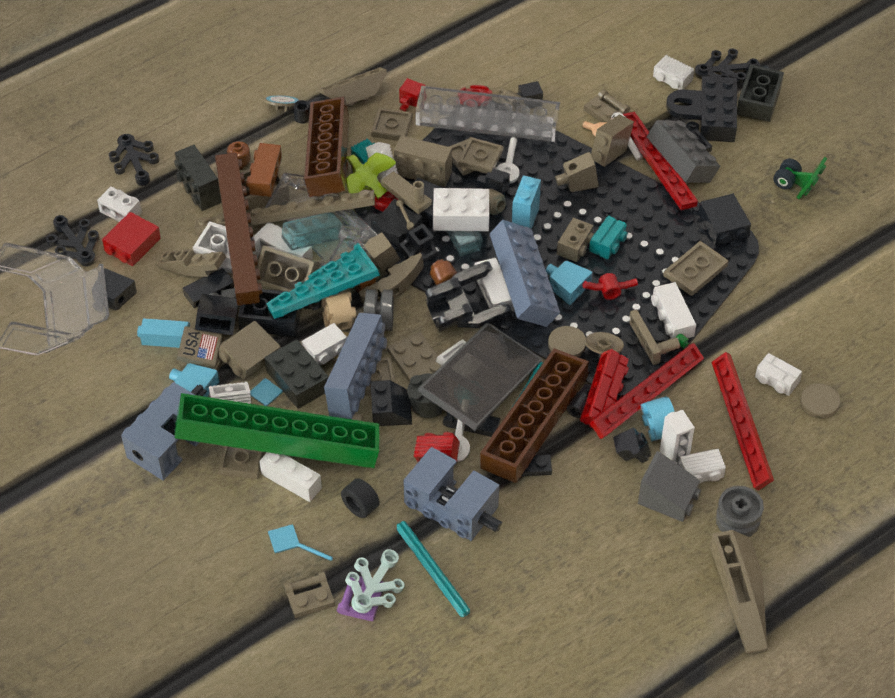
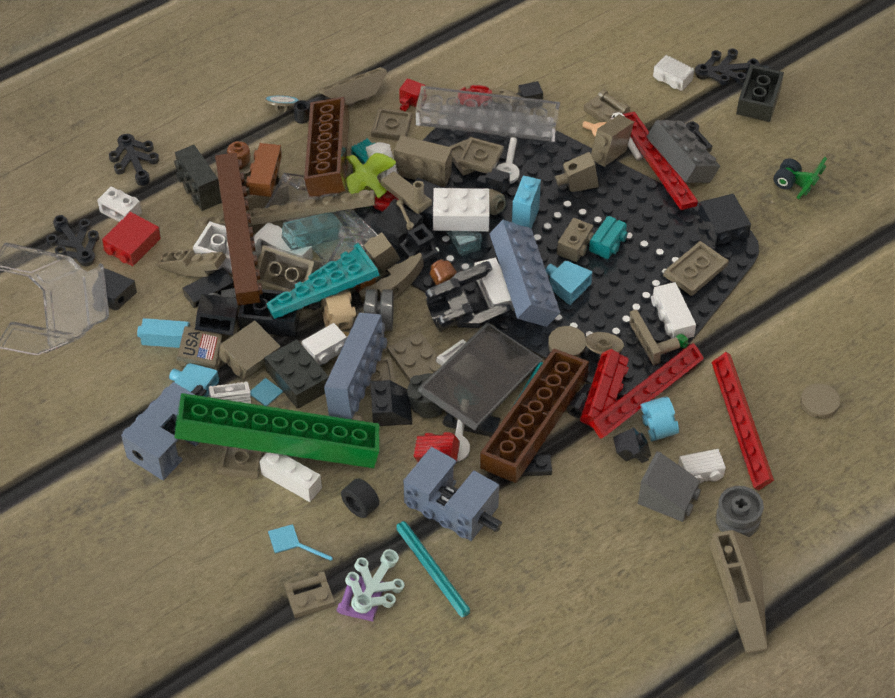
(609, 285): red piece -> none
(676, 436): white brick -> none
(712, 105): black brick -> none
(778, 374): white brick -> none

